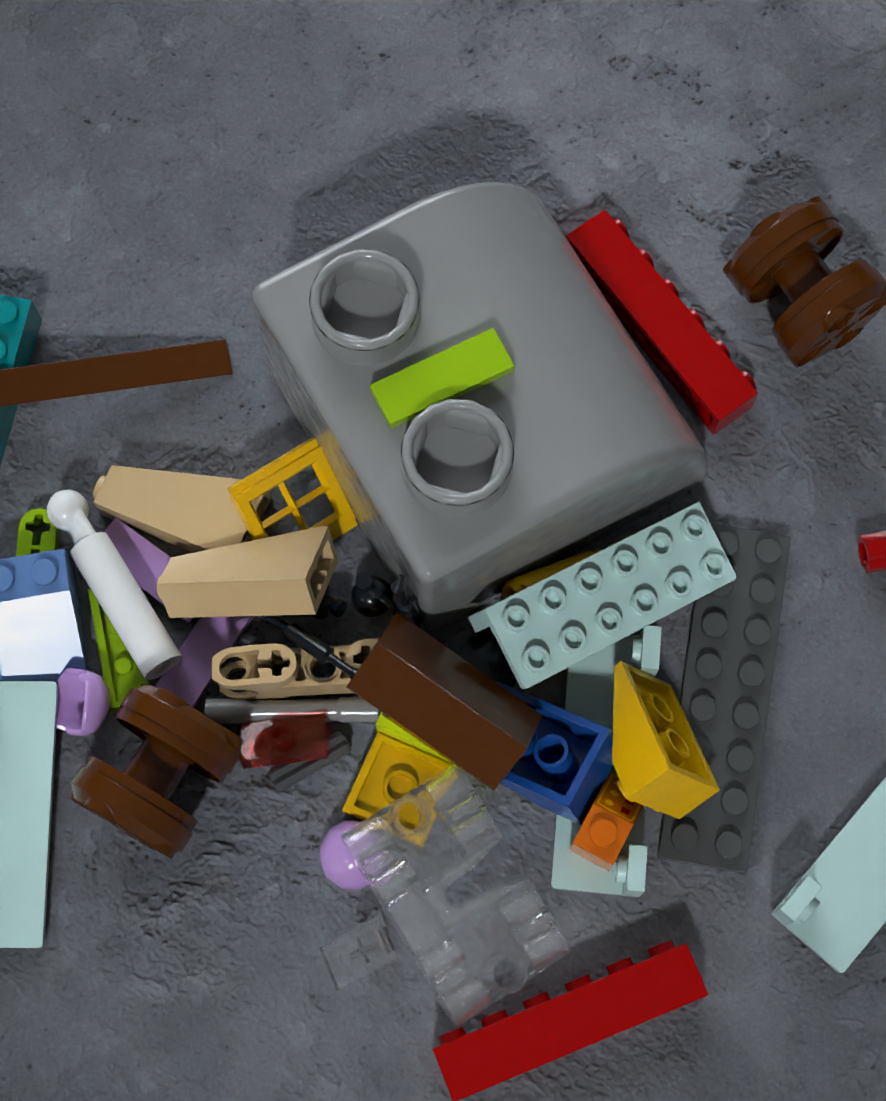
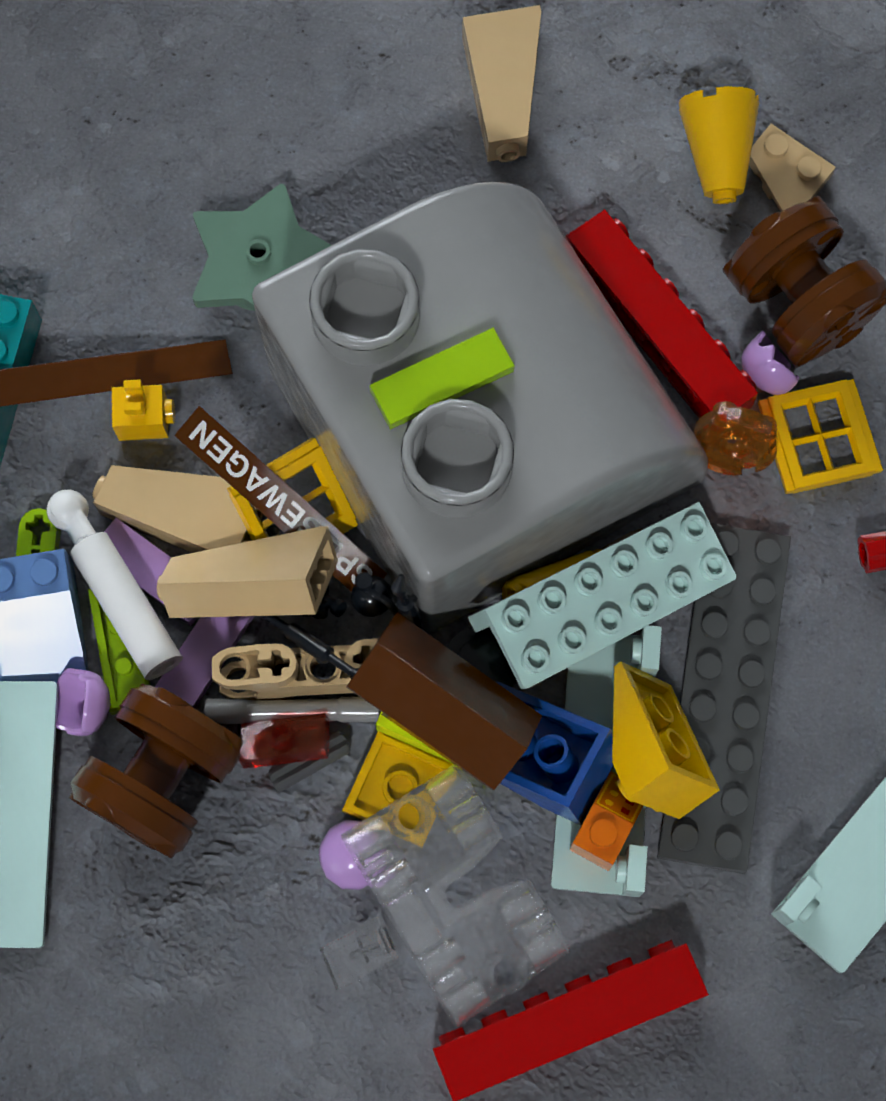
(141, 411): none -> yellow brick
(237, 240): none -> sand green plate
(268, 491): none -> reddish brown sticker
(502, 68): none -> tan slope
(721, 138): none -> yellow cone
(753, 430): none -> clear orange plate
(768, 366): none -> lavender hair
(788, 168): none -> tan wing
(855, 427): none -> yellow piece

